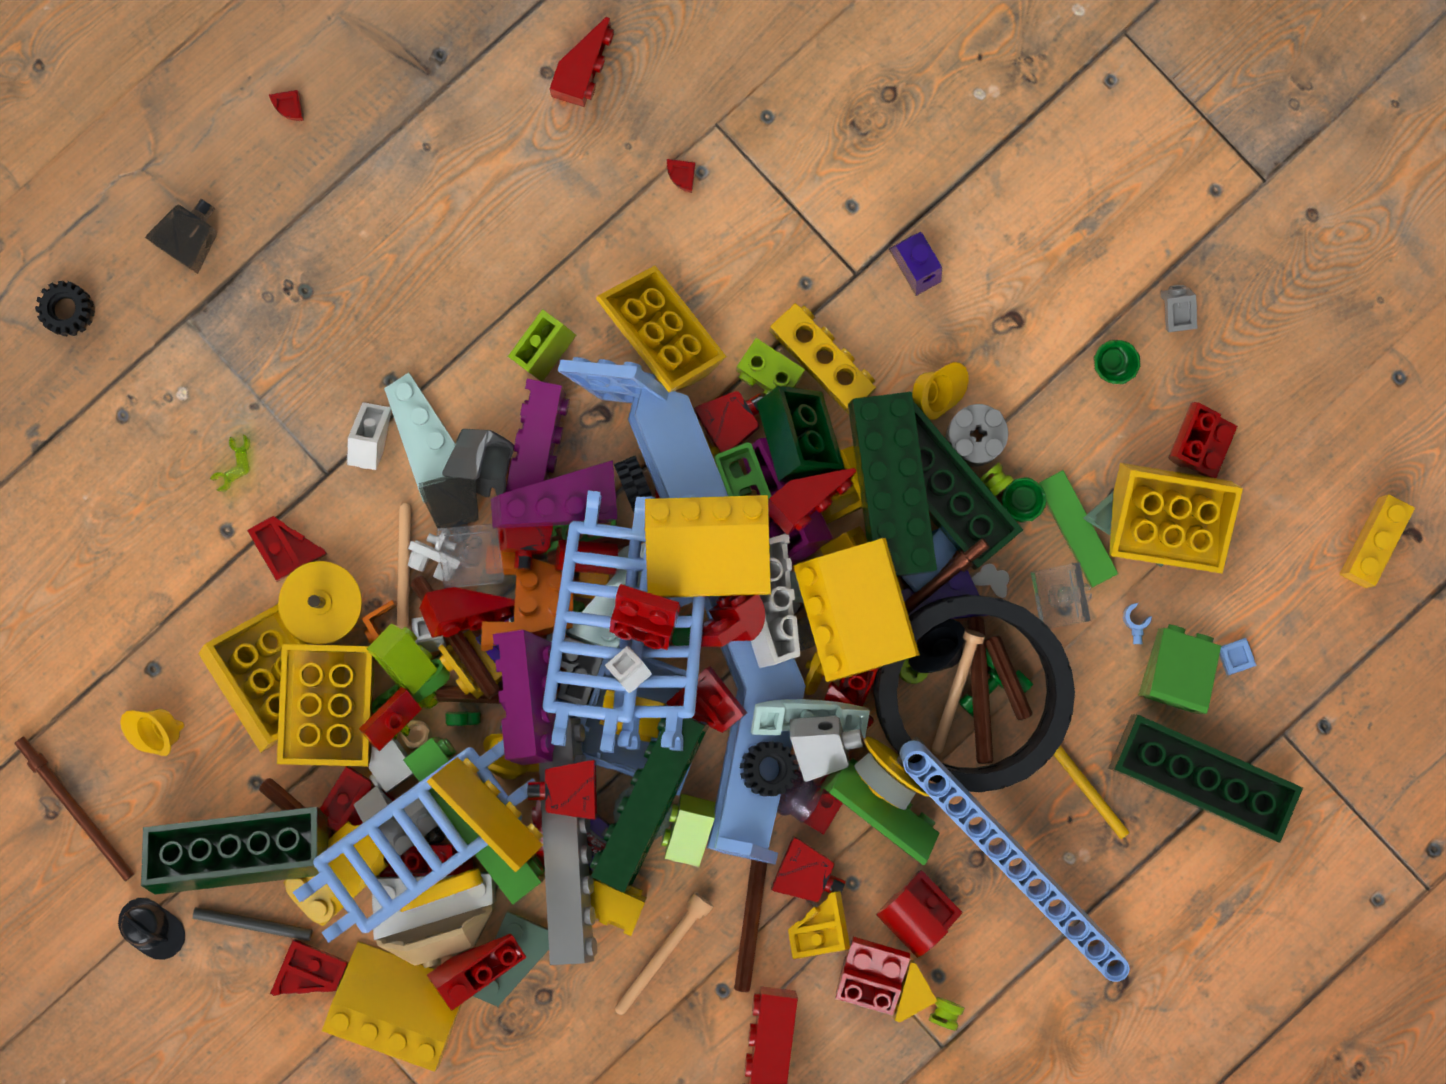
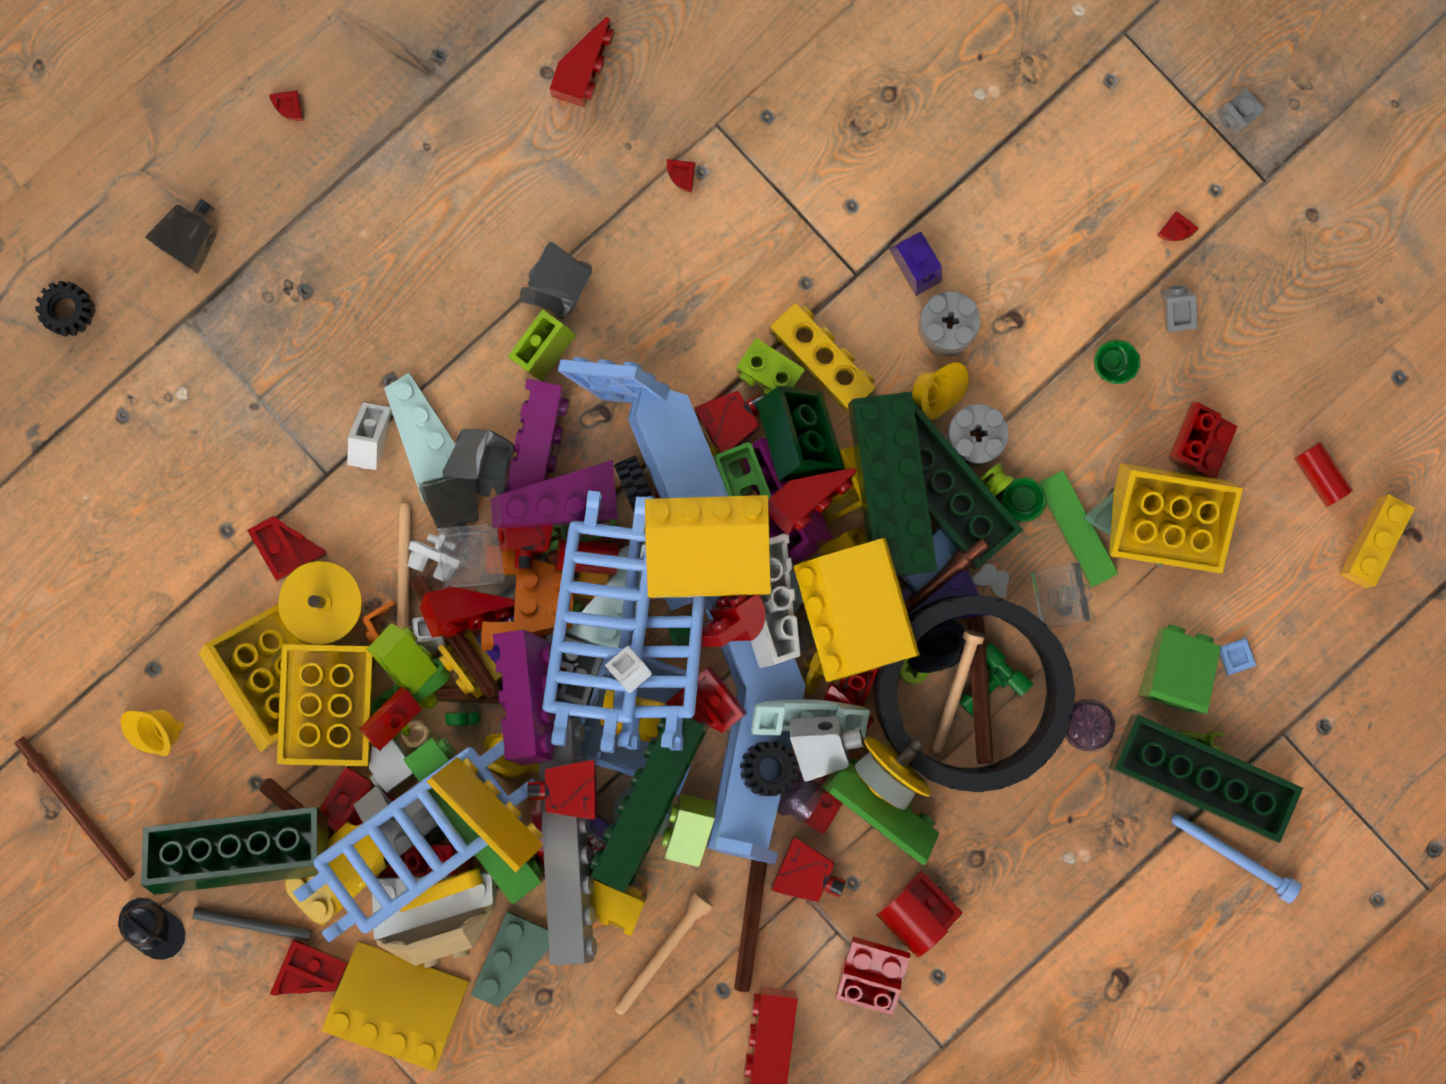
(242, 465): clear neon green arm -> none
(475, 969): red slope -> none
(556, 281): none -> dark grey piece
(644, 617): red brick -> none
(662, 329): yellow slope -> none
(821, 930): yellow wing -> none
(914, 994): yellow slope -> none
(934, 330): none -> light grey brick
(946, 1010): lime wheel -> none
(1008, 677): copper axle -> none
(1008, 850): light blue beam -> none
(1090, 725): none -> piece
(1091, 793): yellow bar -> none
(1137, 630): light blue piece -> none
(1177, 228): none -> red tile
(1204, 738): none -> lime hand
(1240, 111): none -> light grey bracket
(1286, 888): none -> light blue piece
(1323, 474): none -> red brick

